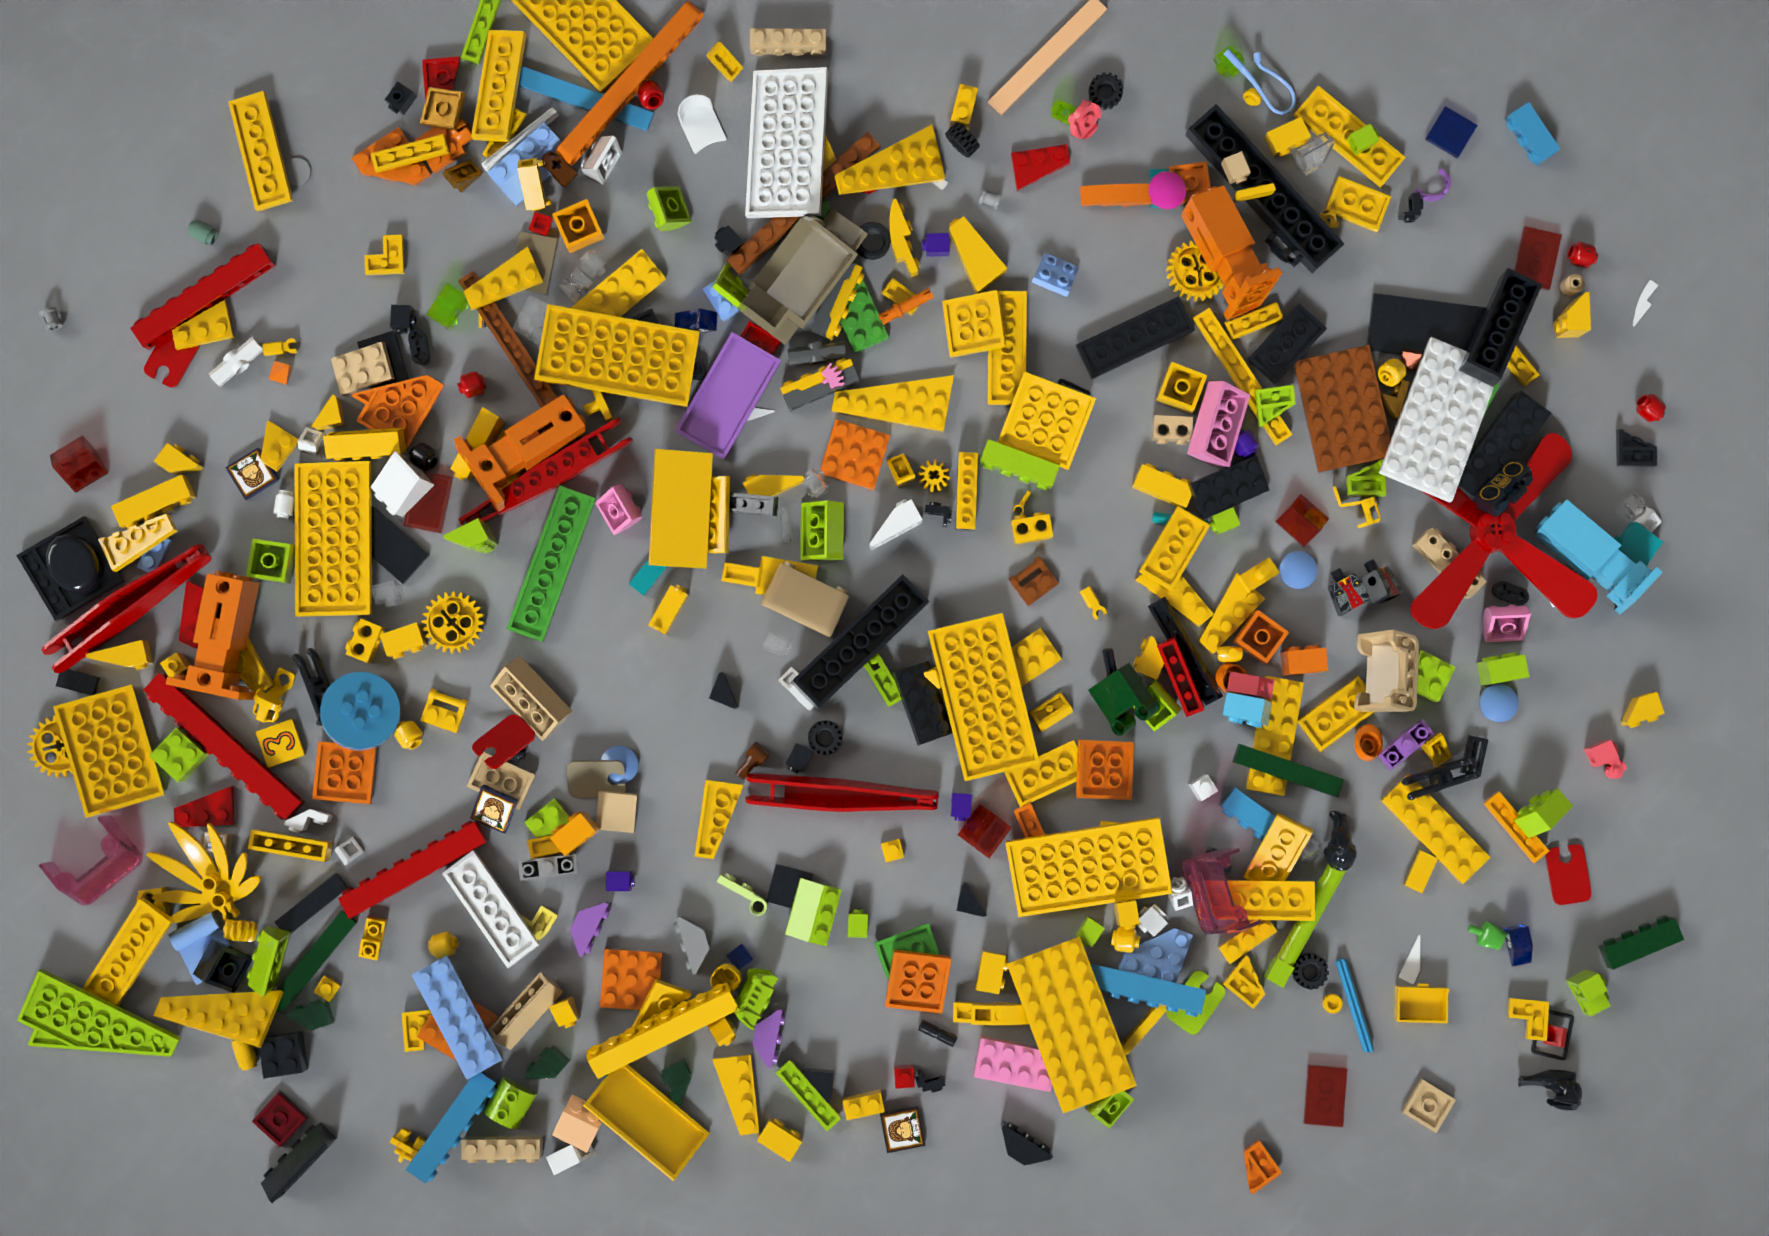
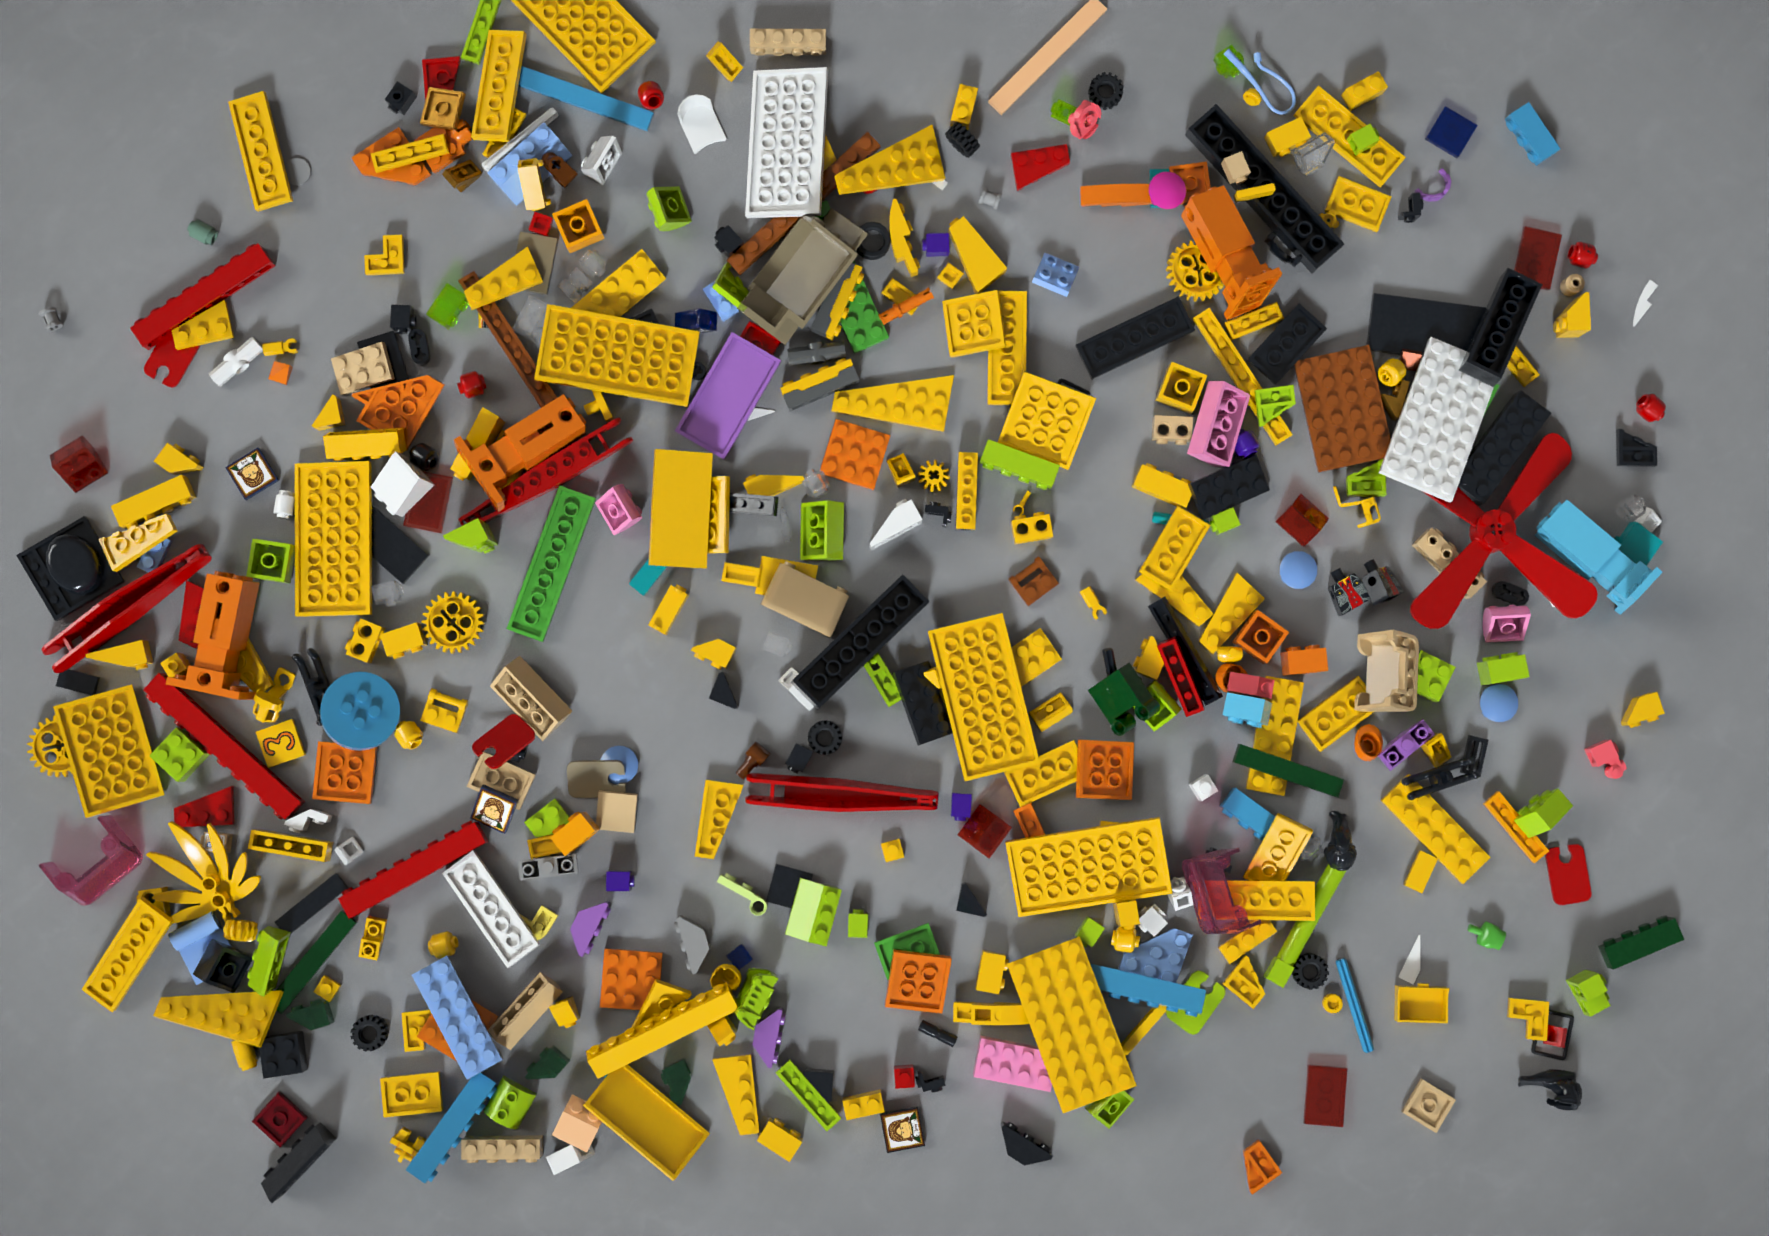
(79, 1020): lime wing -> none
(277, 446): yellow wing -> none
(310, 440): white slope -> none
(357, 1033): none -> black tyre
(411, 1094): none -> yellow plate
(628, 83): orange beam -> none
(716, 651): none -> yellow slope
(831, 377): bright pink piece -> none
(950, 275): none -> yellow tile
(1258, 575): yellow tile -> none
(1364, 91): none -> yellow brick
(1504, 487): black piece -> none
(1519, 944): clear blue slope -> none

